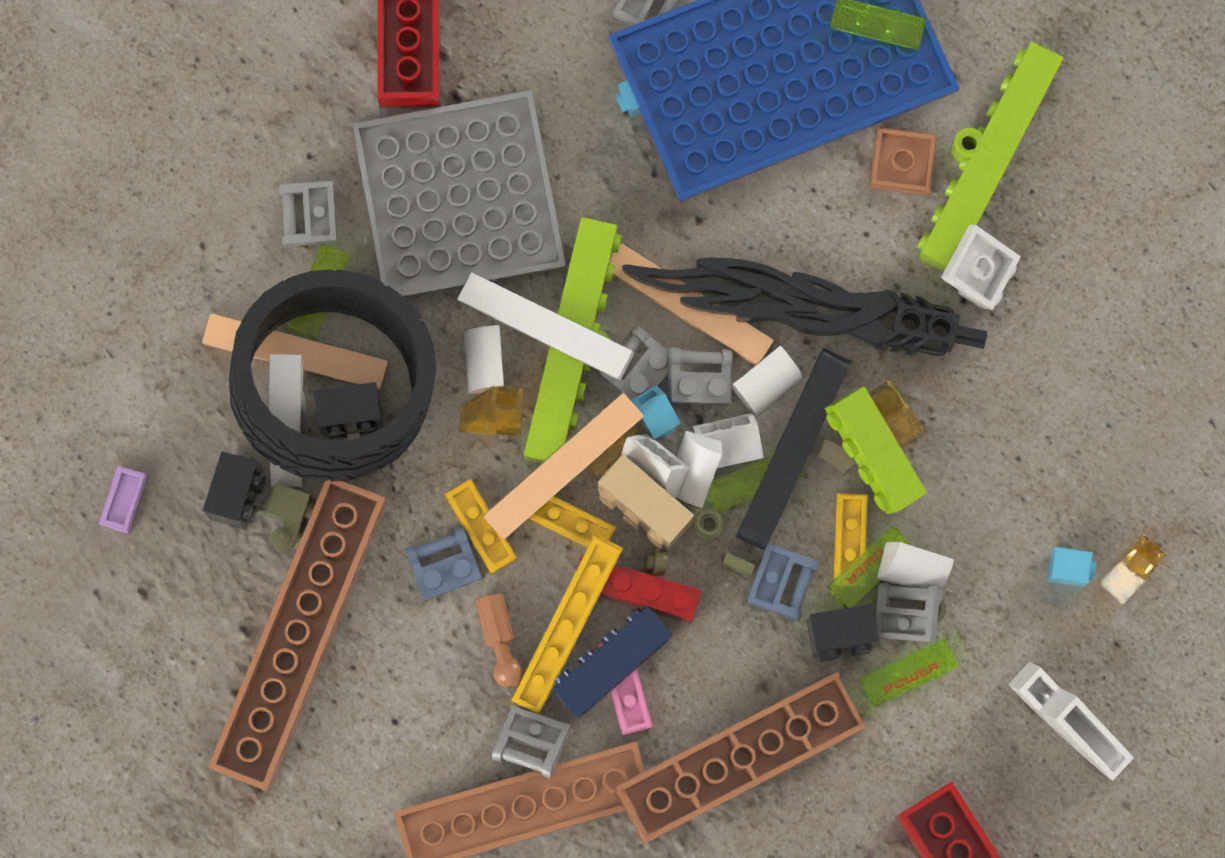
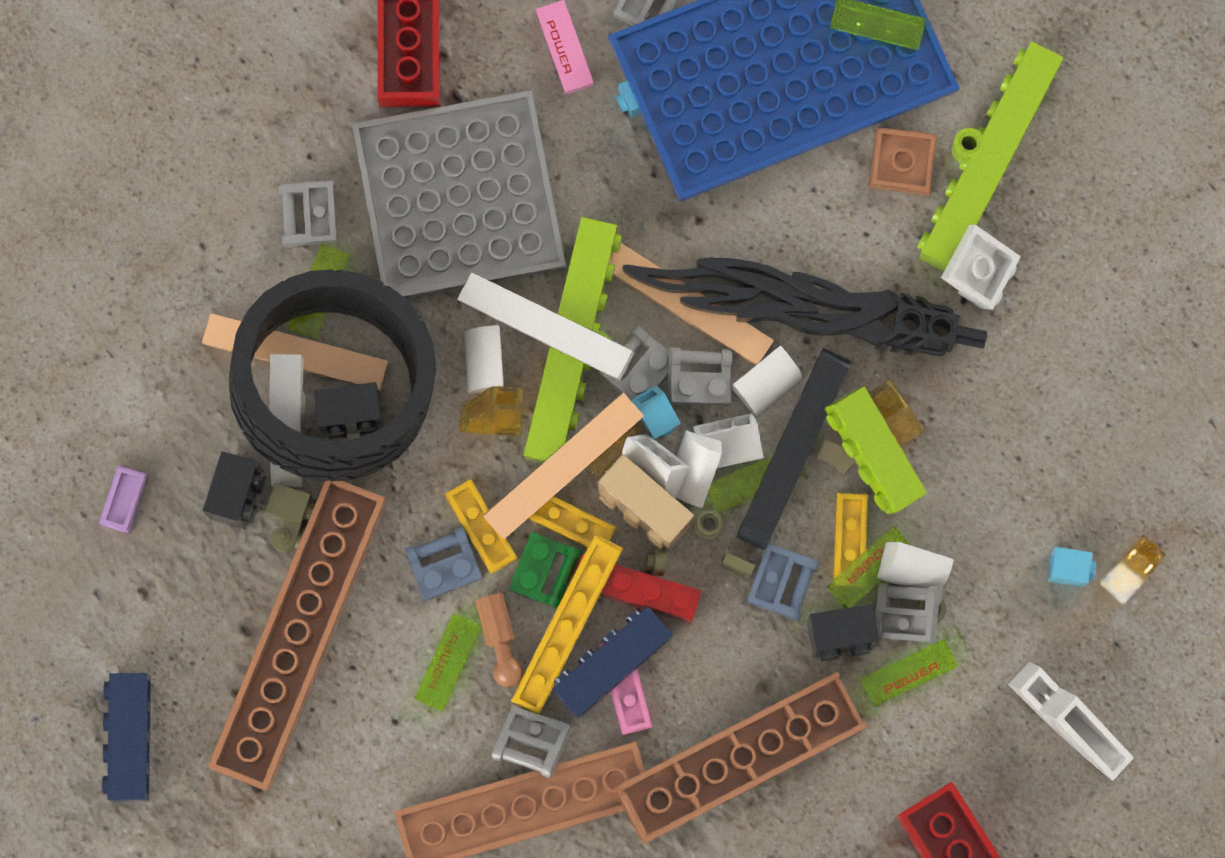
(127, 737): none -> dark blue brick
(448, 662): none -> clear neon green tile
(535, 568): none -> green plate
(564, 47): none -> bright pink tile

